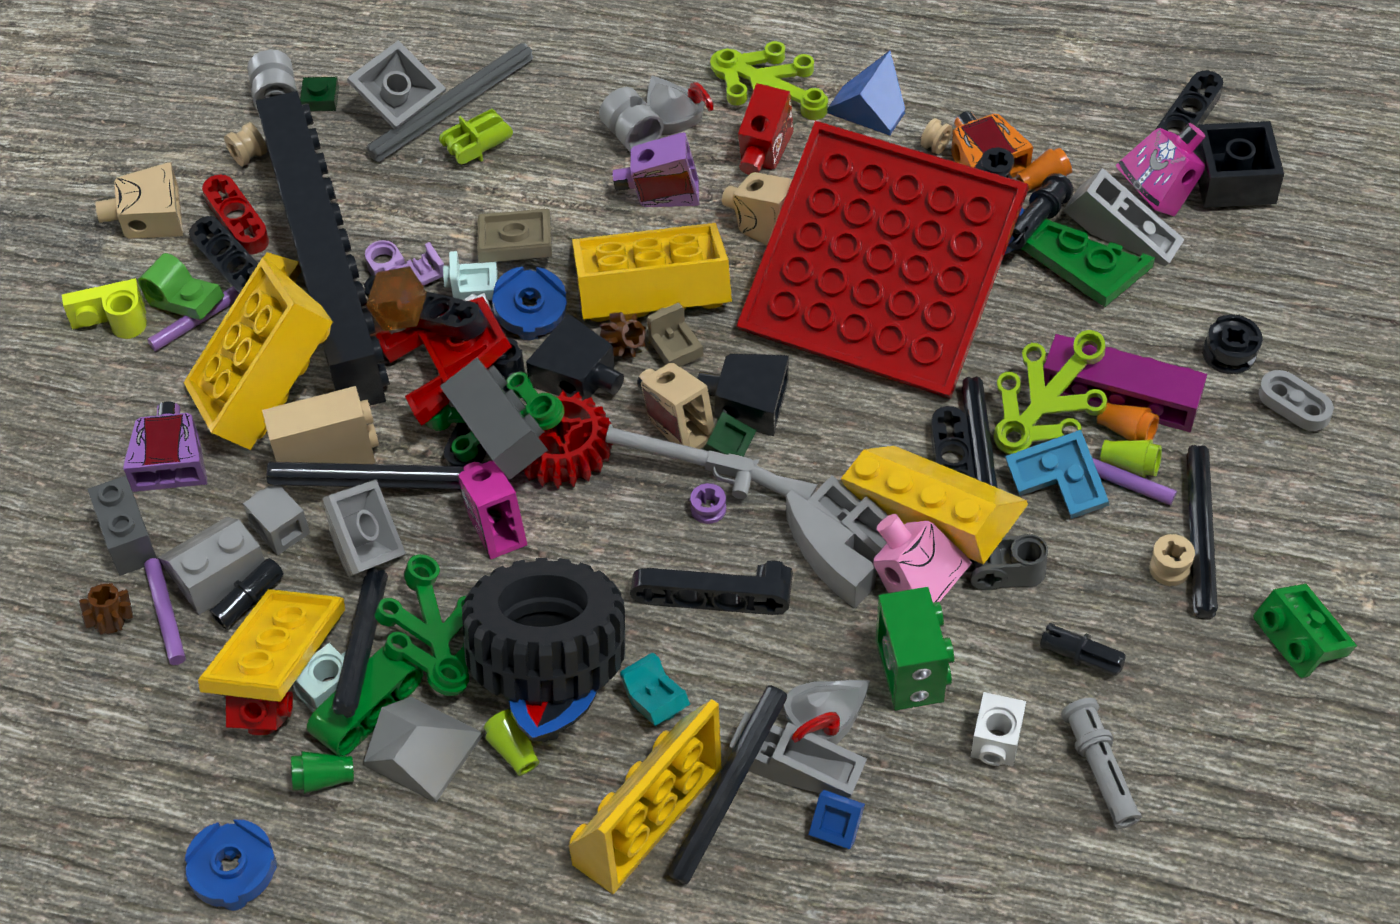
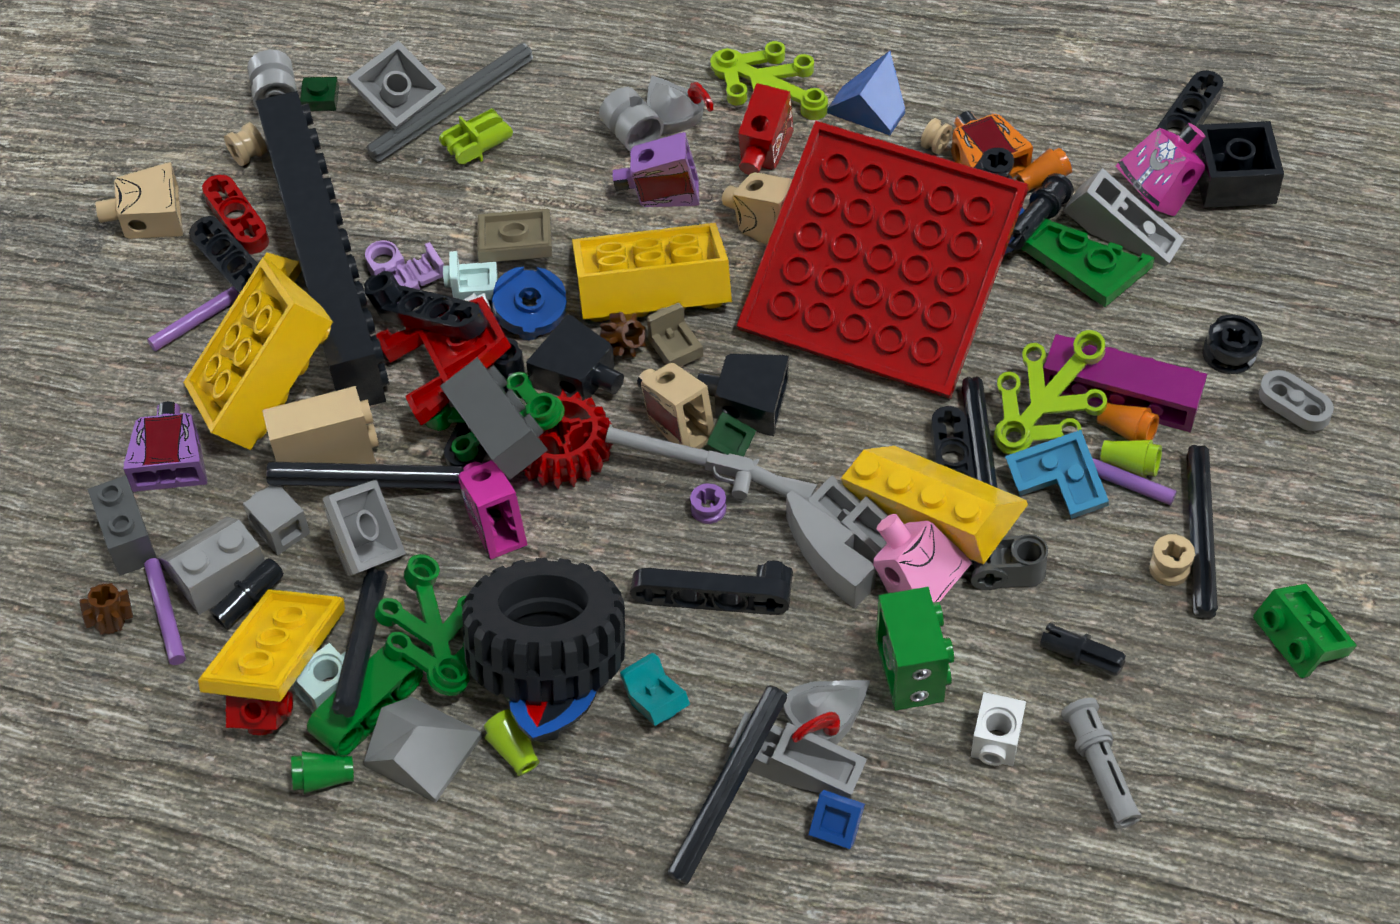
(113, 303): neon yellow plate -> none
(172, 288): bright green plate -> none
(232, 887): blue plate -> none
(396, 298): clear orange brick -> none
(649, 800): yellow slope -> none

